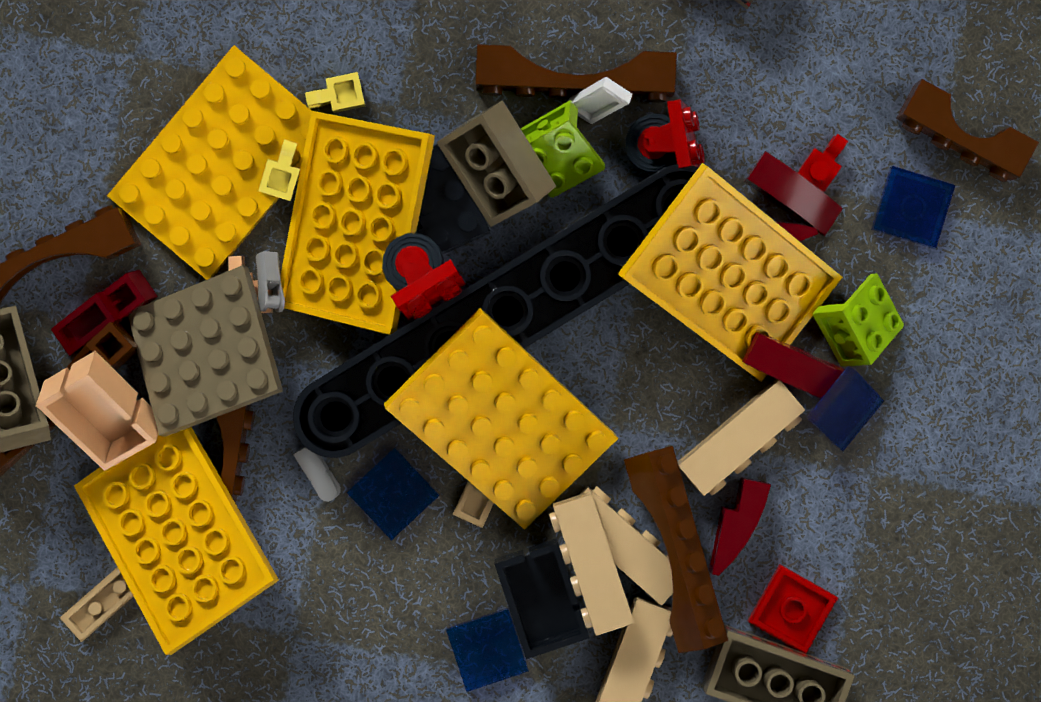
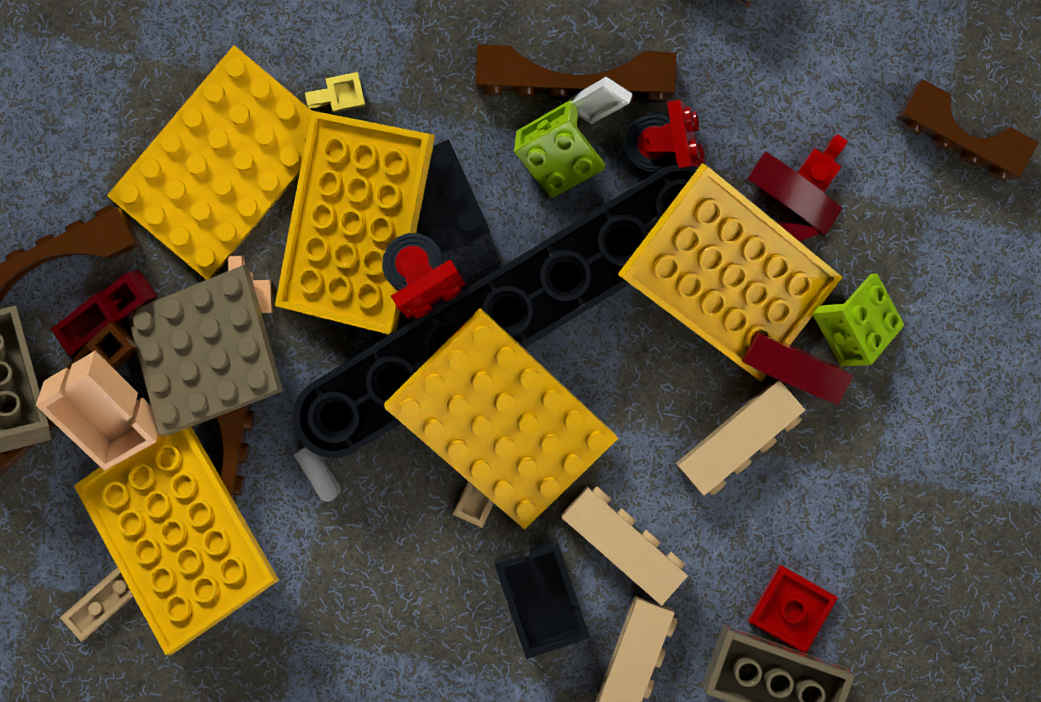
(269, 279): light grey bar -> none
(280, 177): light yellow plate -> none
(393, 493): clear blue tile -> none
(487, 649): clear blue tile -> none
(496, 164): dark tan brick -> none
(592, 562): tan brick -> none
(695, 610): reddish brown arch -> none
(738, 524): dark red slope -> none
(845, 408): clear blue tile -> none
(913, 207): clear blue tile -> none

